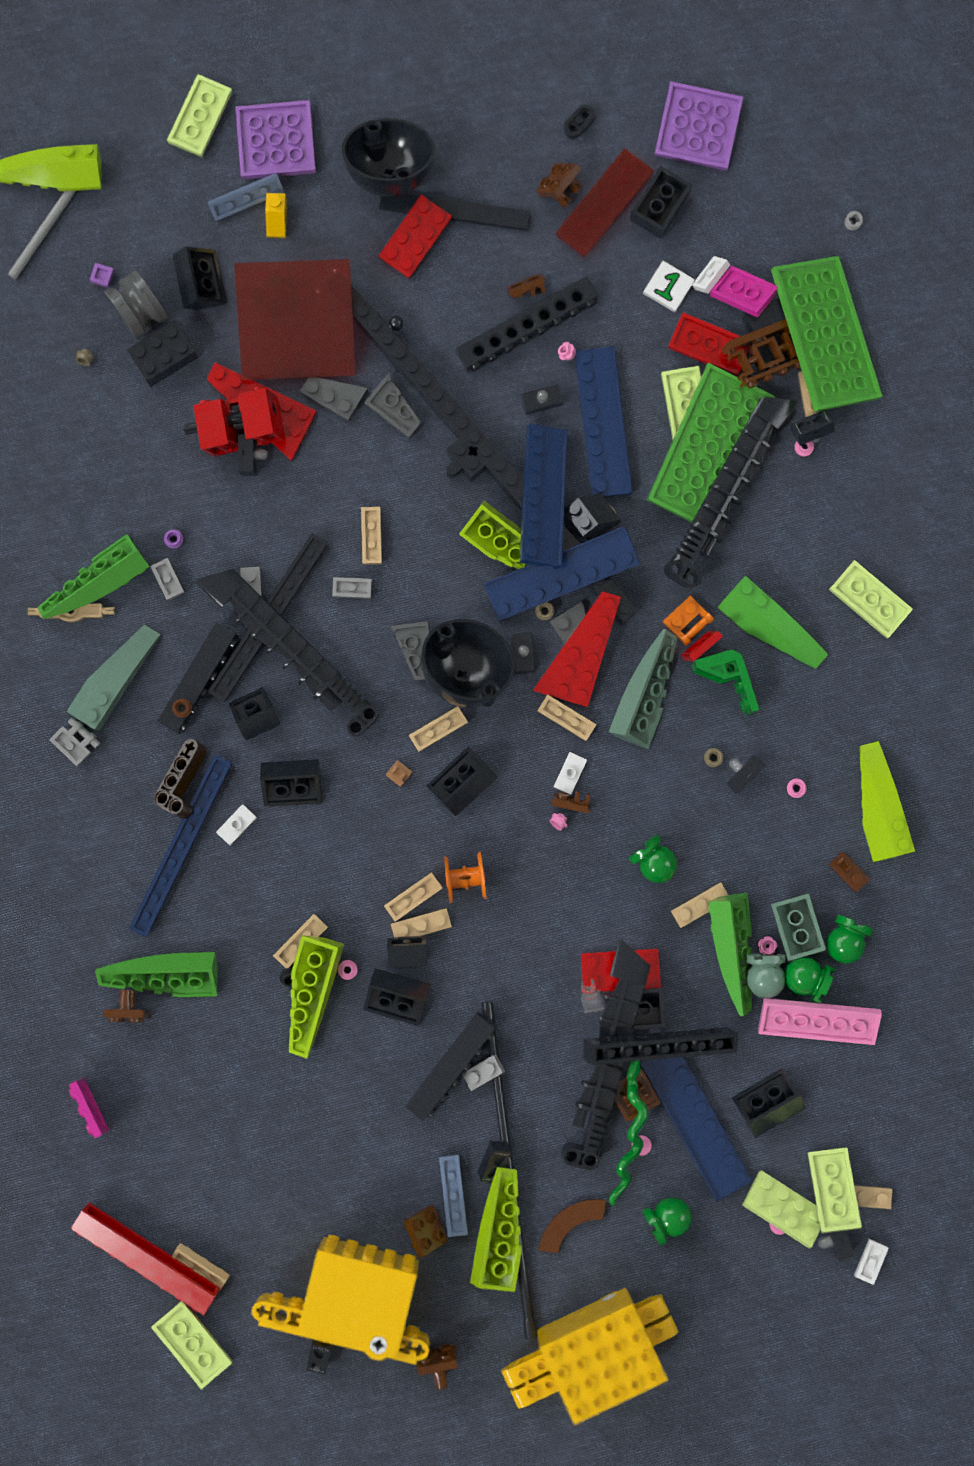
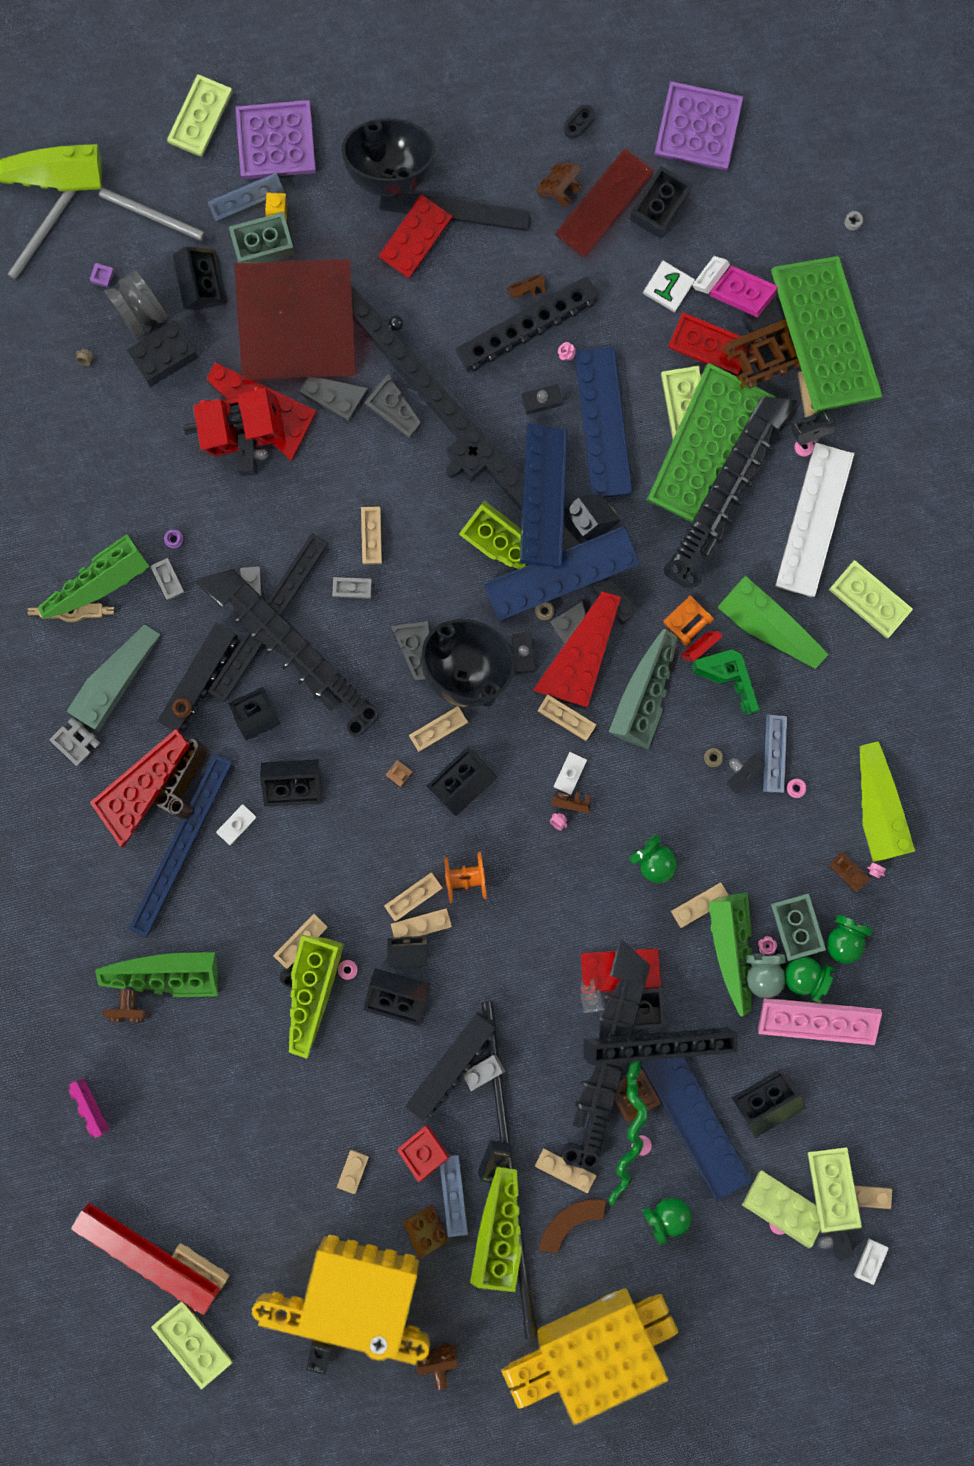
(132, 794): none -> wing
(152, 214): none -> light grey piece
(262, 239): none -> sand green slope
(352, 1171): none -> tan plate
(423, 1153): none -> red plate
(558, 1168): none -> tan plate
(775, 753): none -> sand blue plate
(814, 520): none -> white plate
(876, 870): none -> bright pink plate

